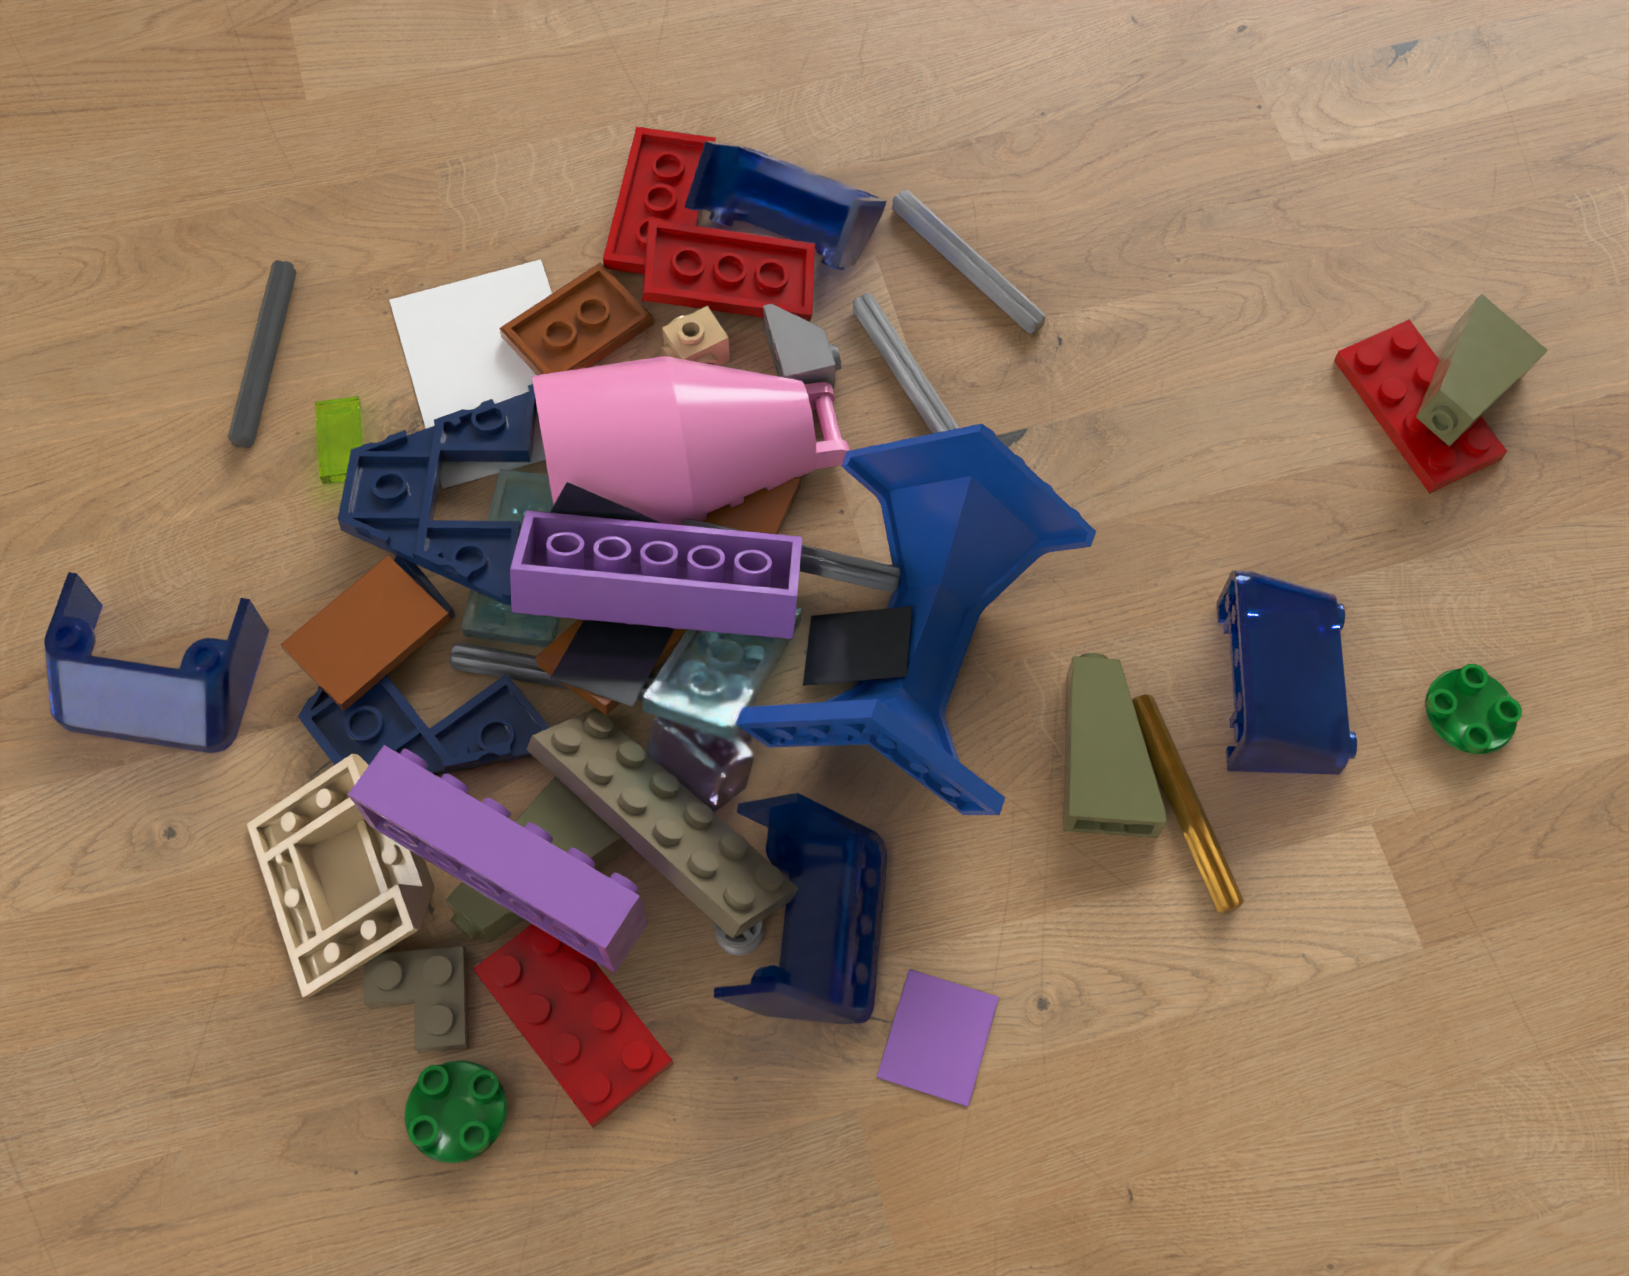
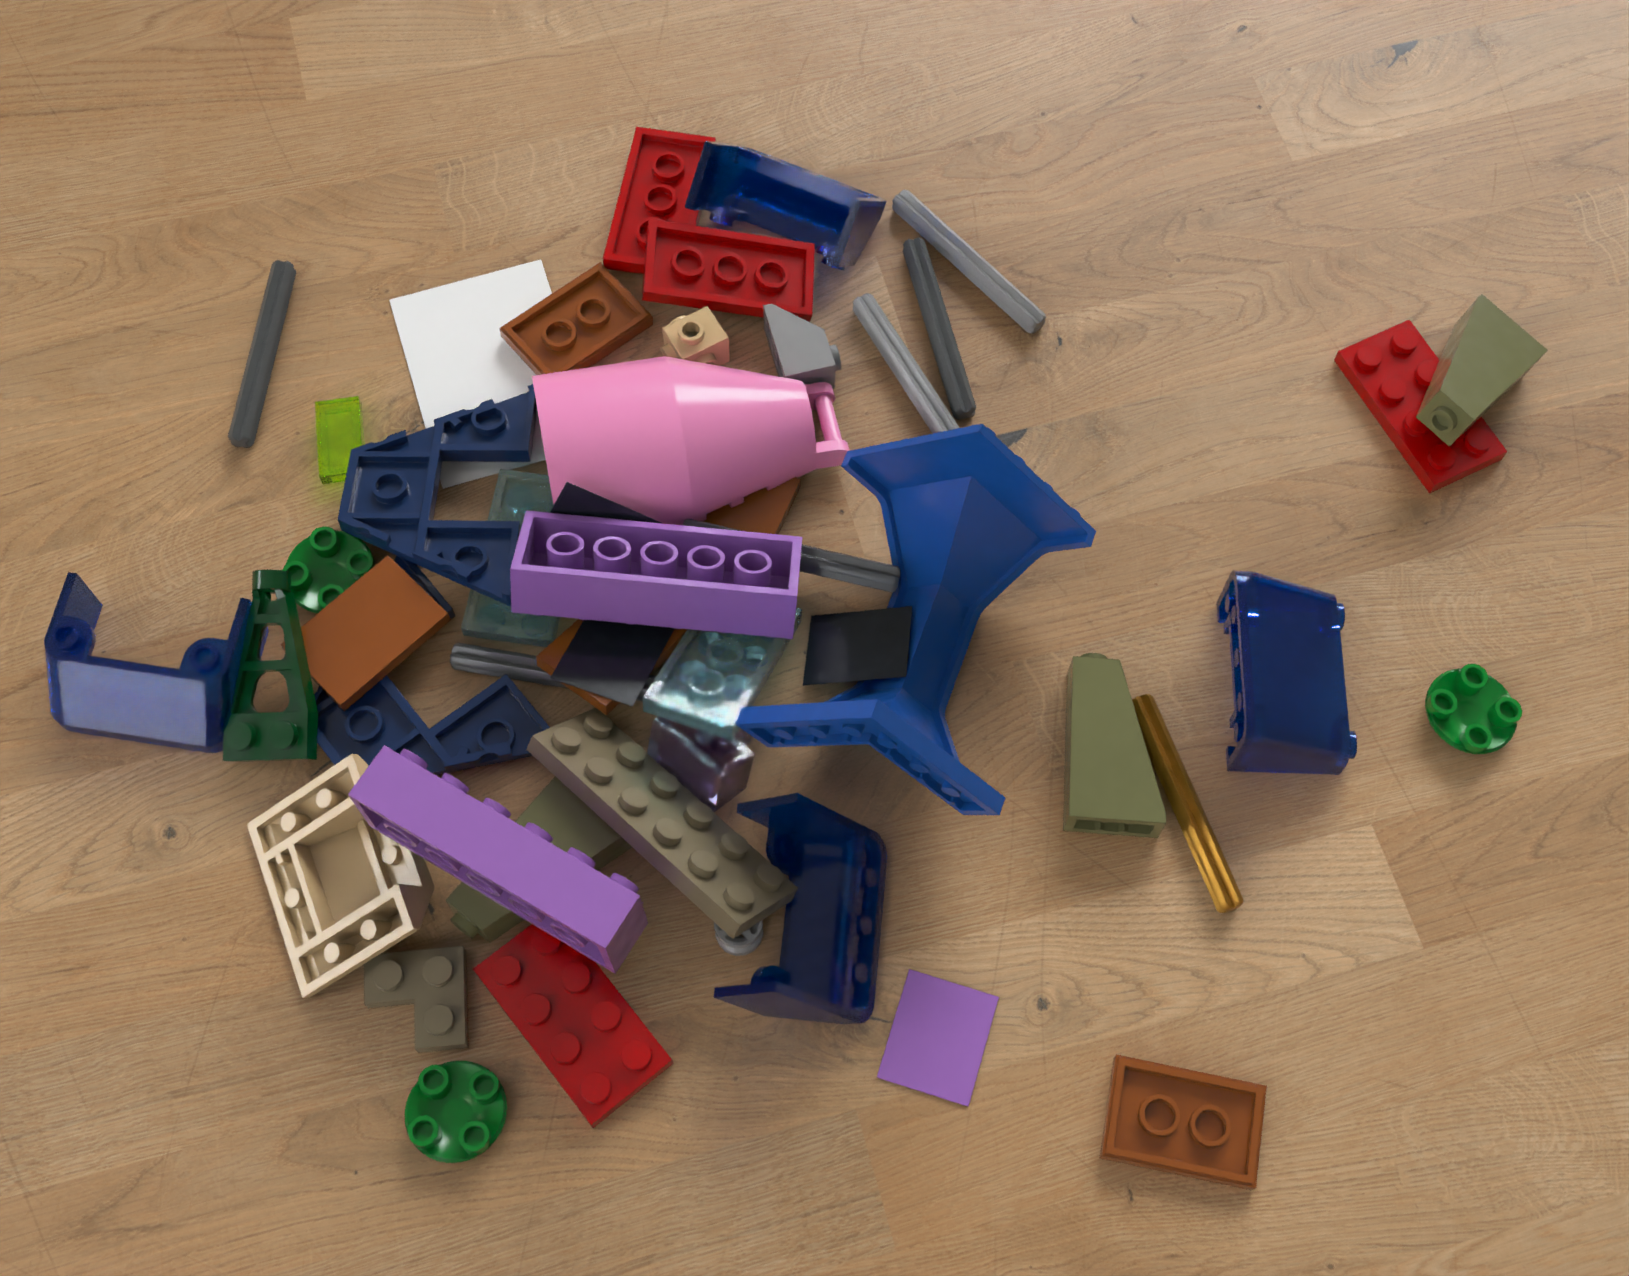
(272, 735): none -> dark green plate
(326, 567): none -> green dish
(939, 329): none -> dark grey axle
(1184, 1122): none -> dark orange tile

